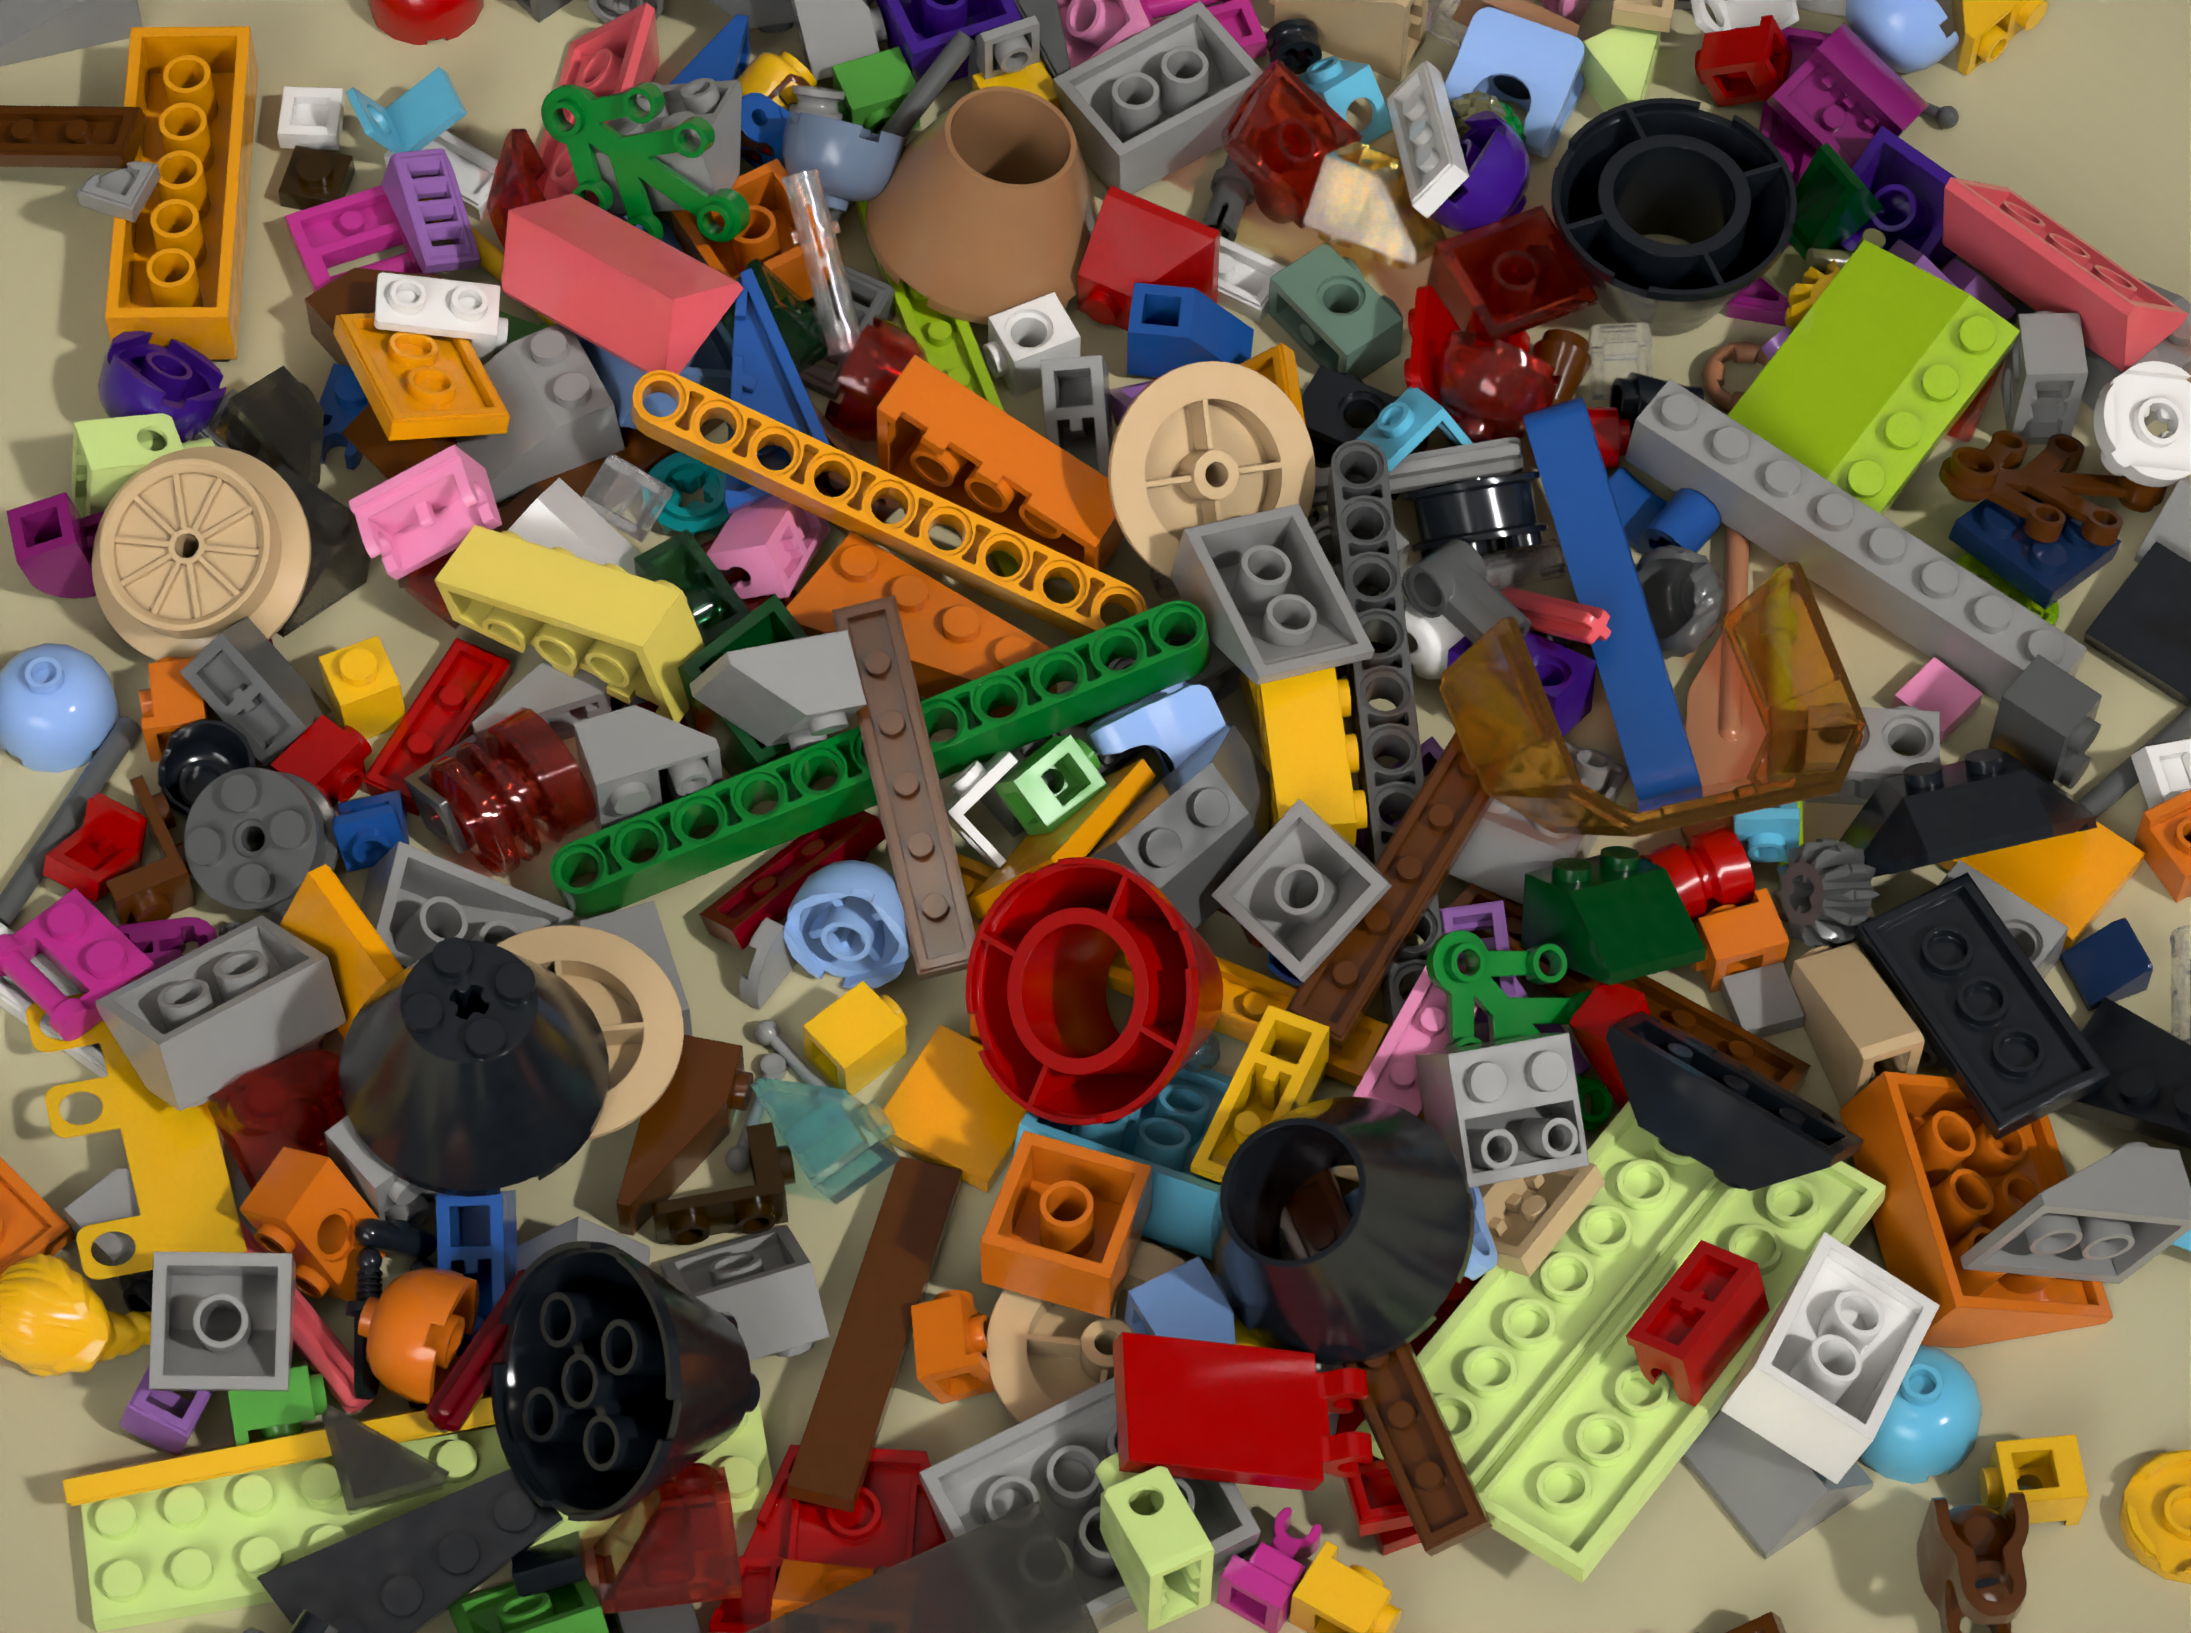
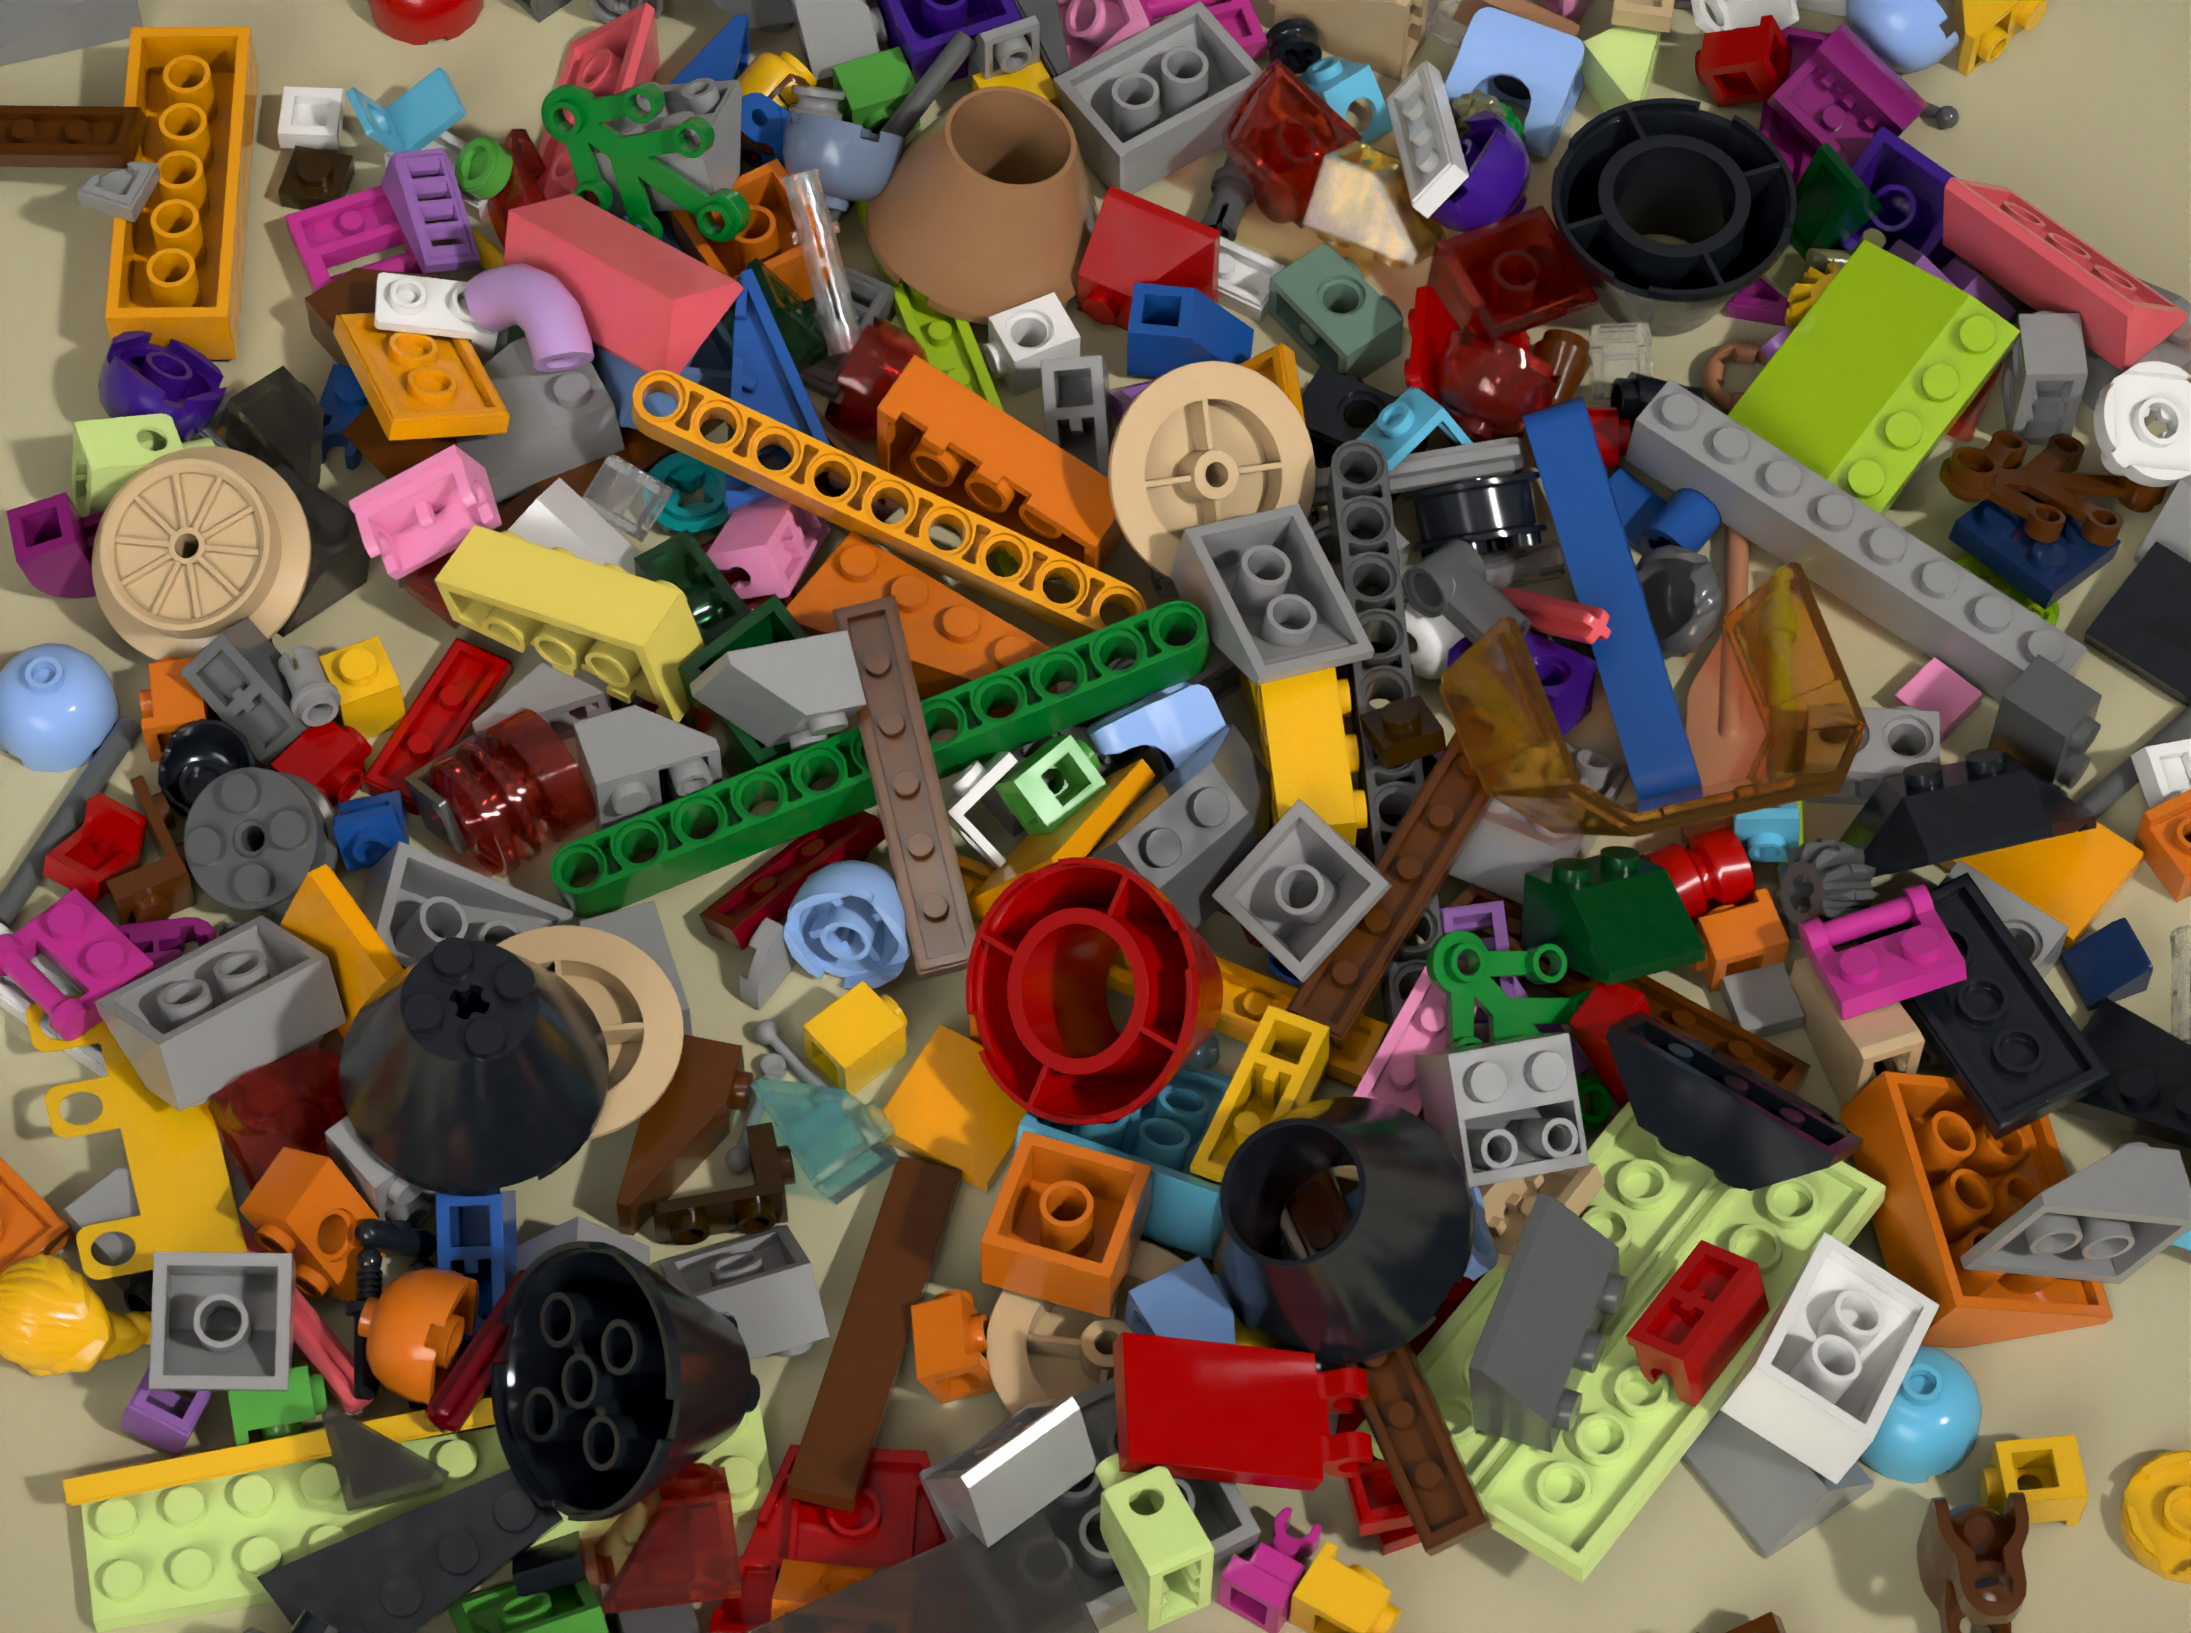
(313, 697): none -> light grey pin
(483, 167): none -> bright green tile
(540, 307): none -> lavender cylinder
(1016, 1468): none -> light grey slope
(1403, 731): none -> dark brown plate
(1545, 1328): none -> dark grey slope
(1886, 967): none -> dark pink plate

